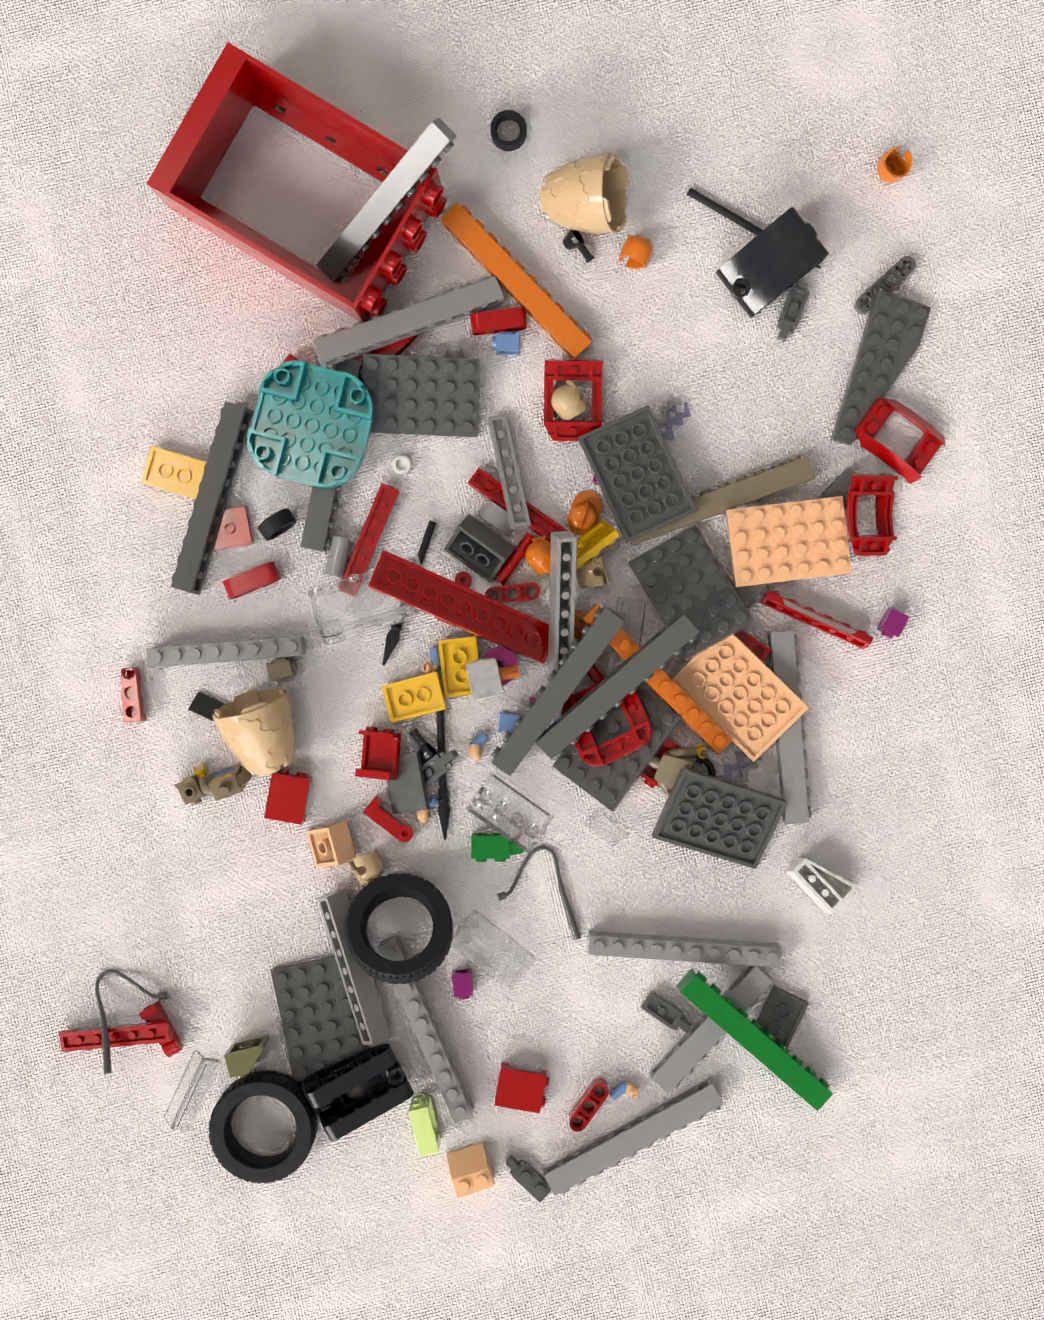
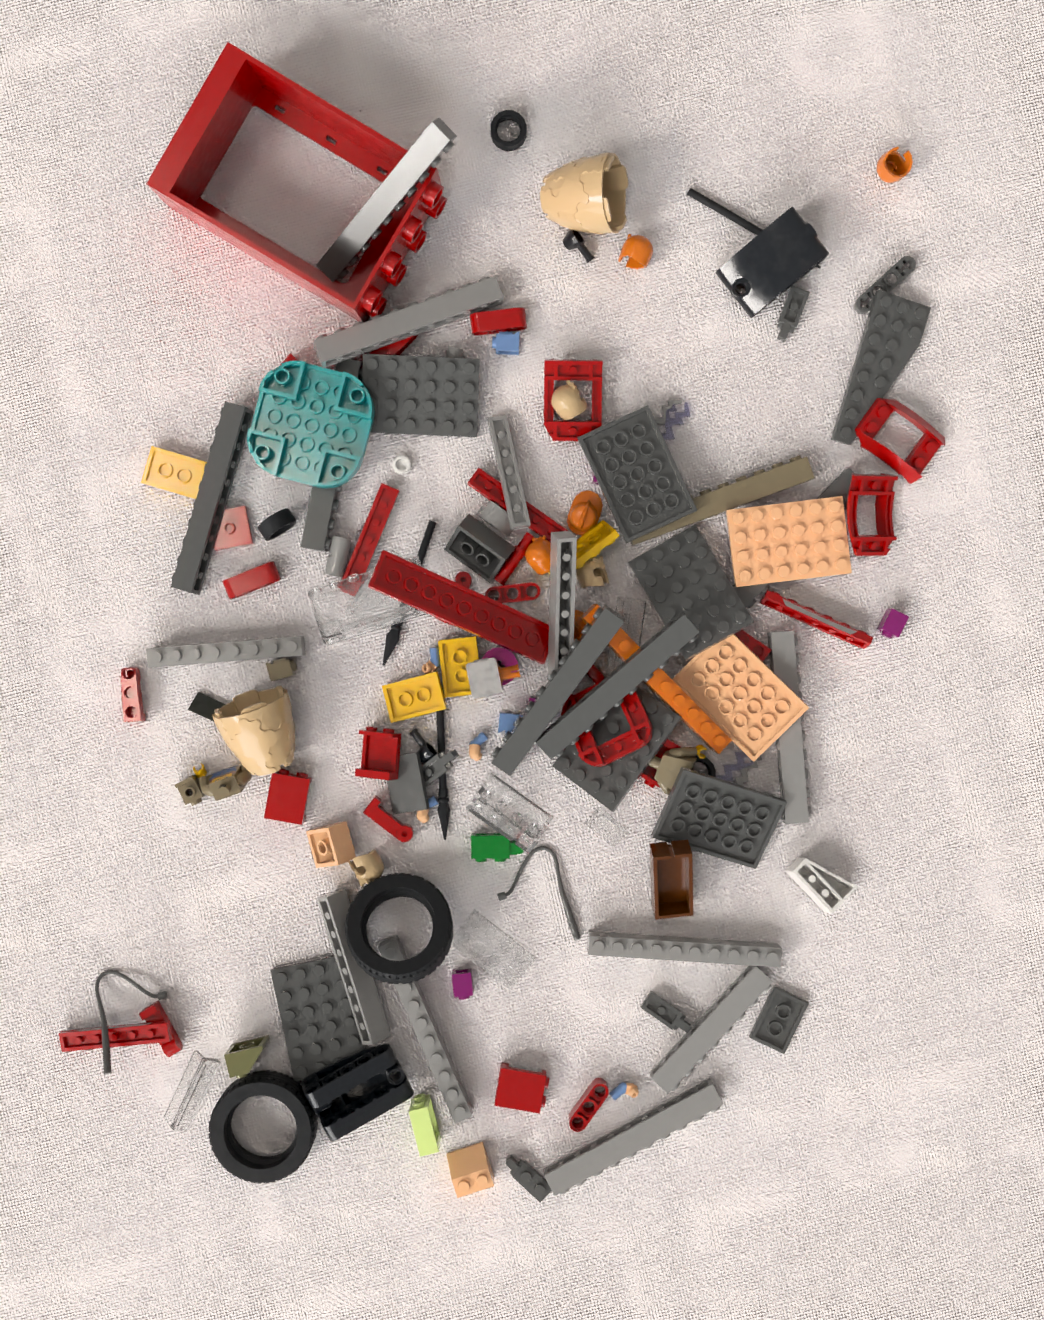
(515, 281): orange brick -> none
(671, 879): none -> reddish brown piece
(754, 1039): green brick -> none

